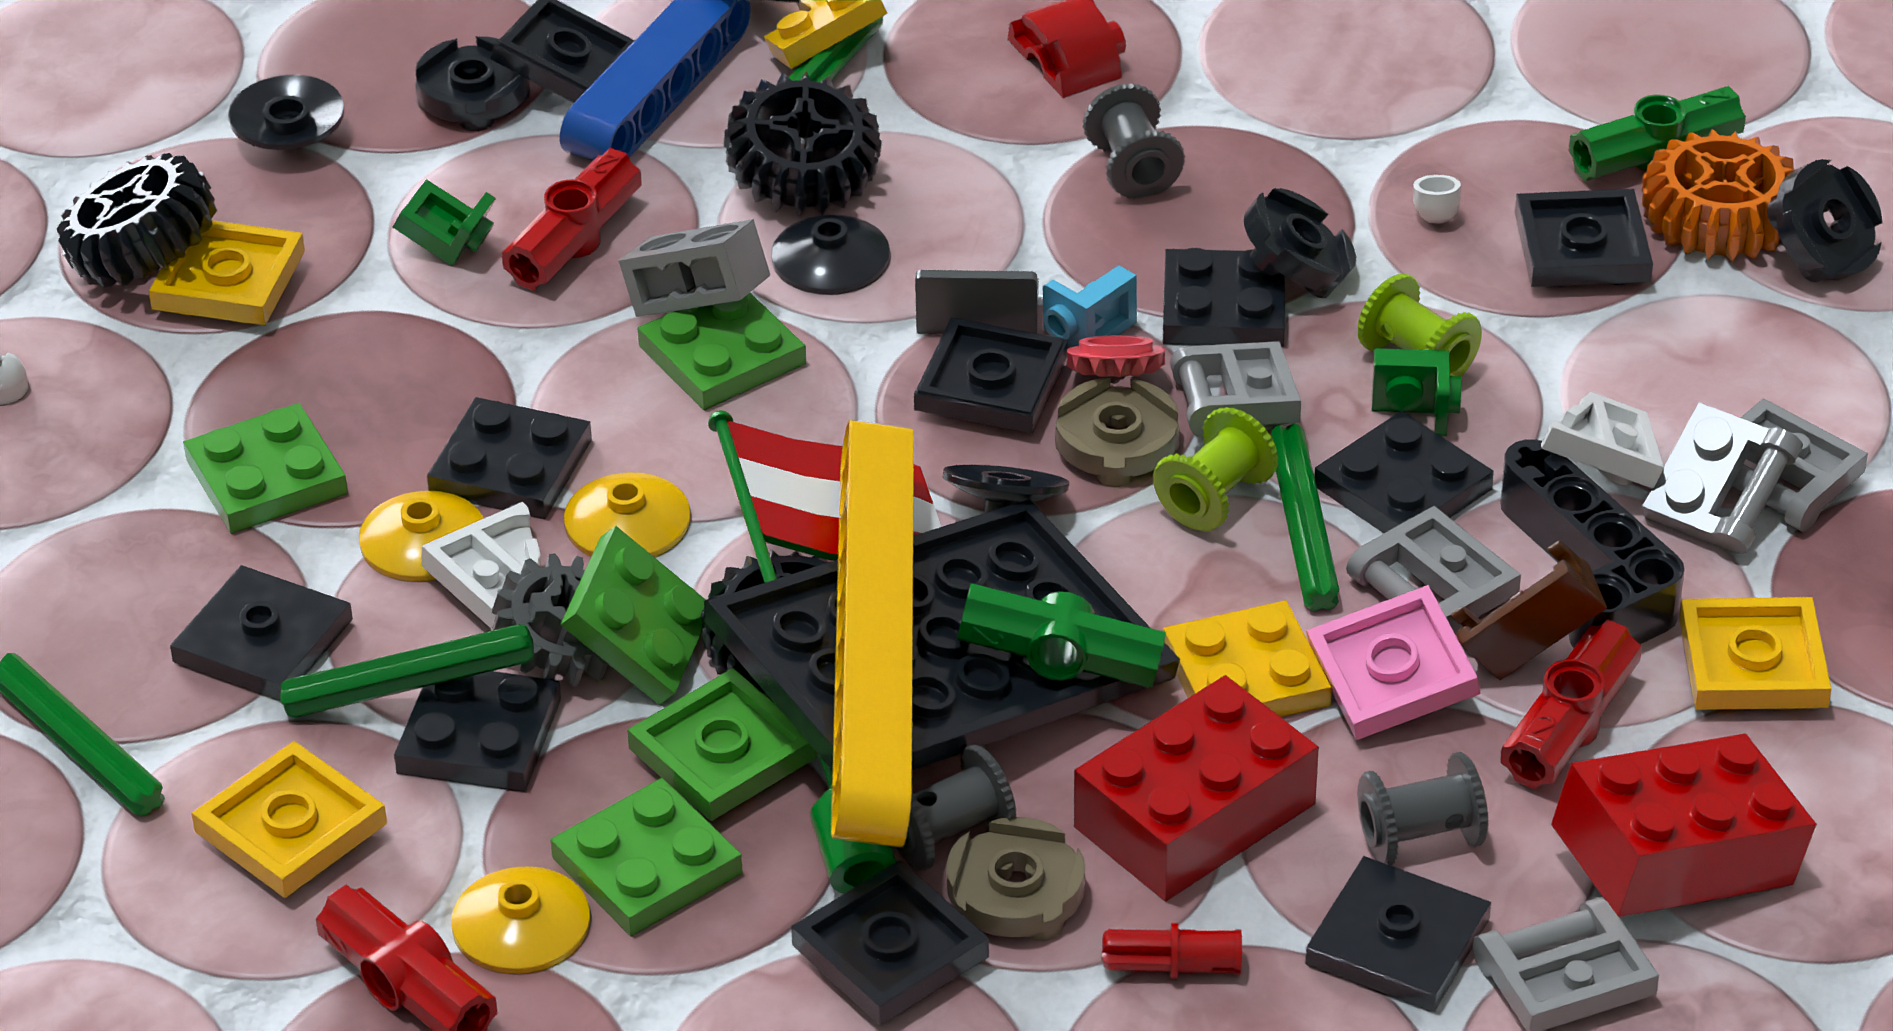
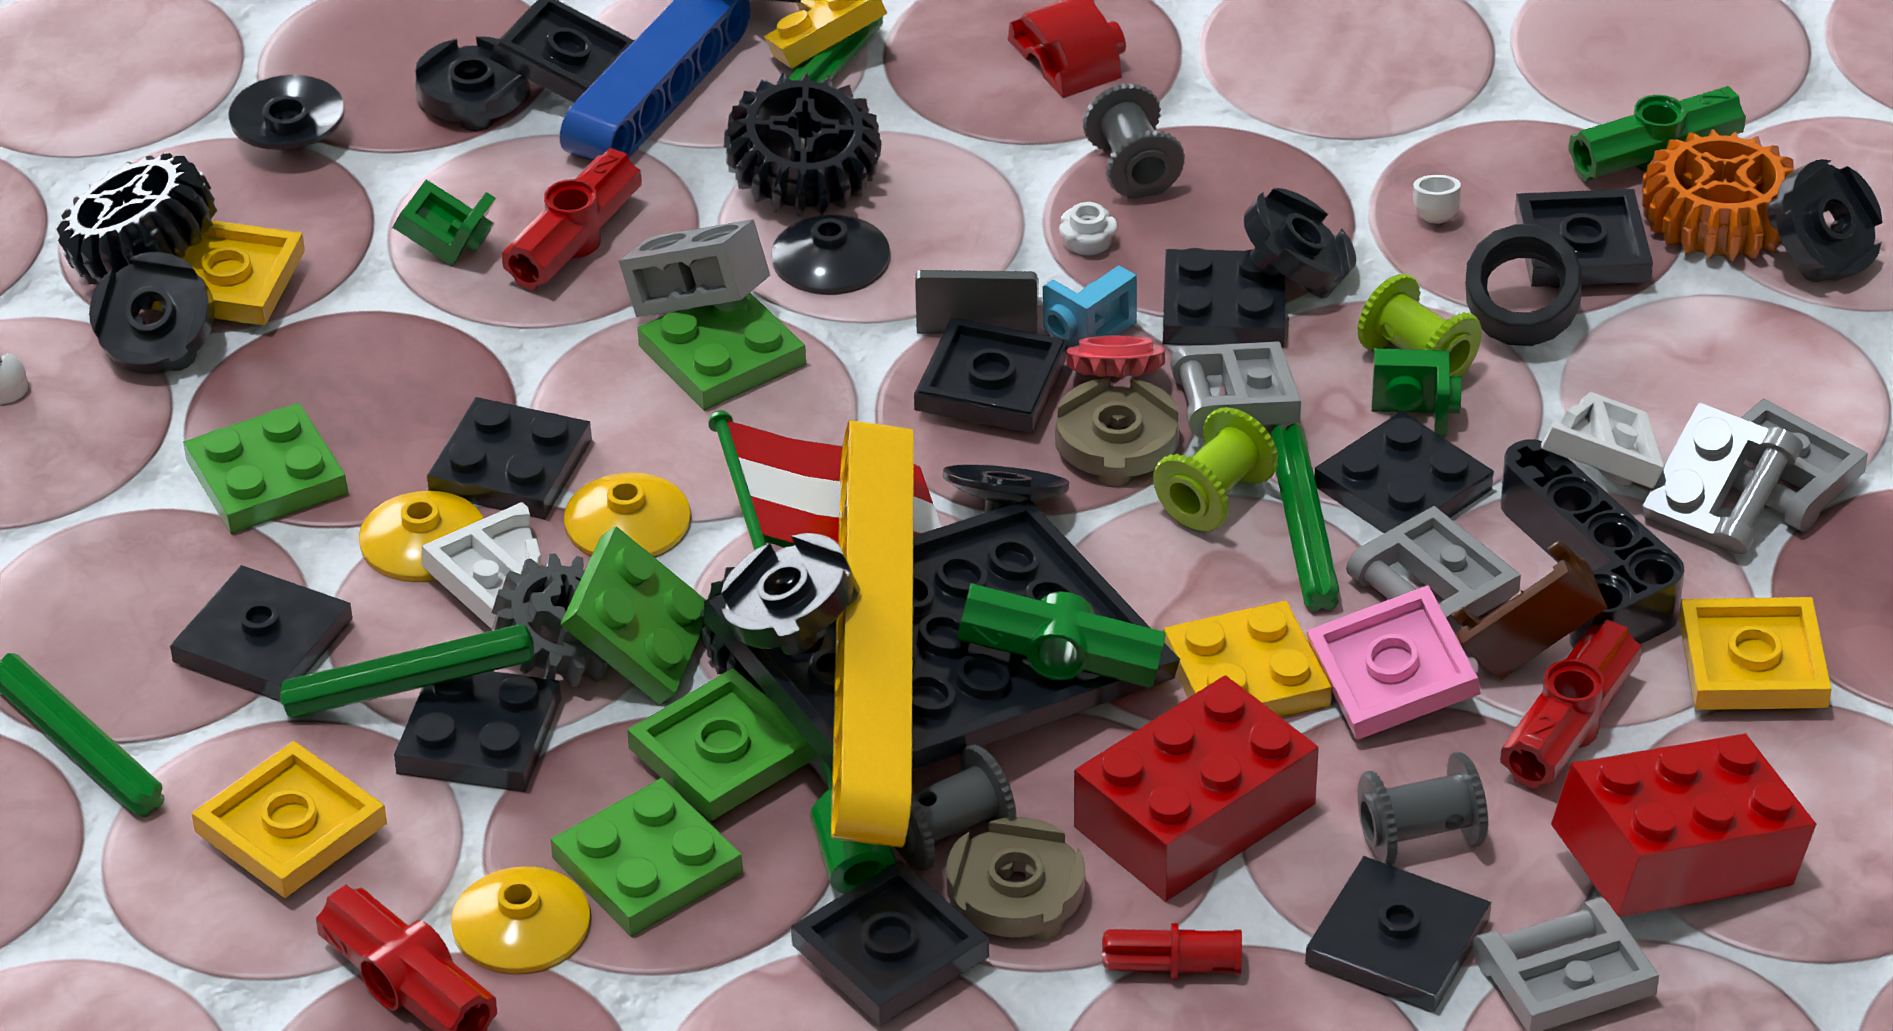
(170, 341): none -> black plate
(815, 590): none -> black plate
(1087, 228): none -> white plate
(1531, 243): none -> black tyre

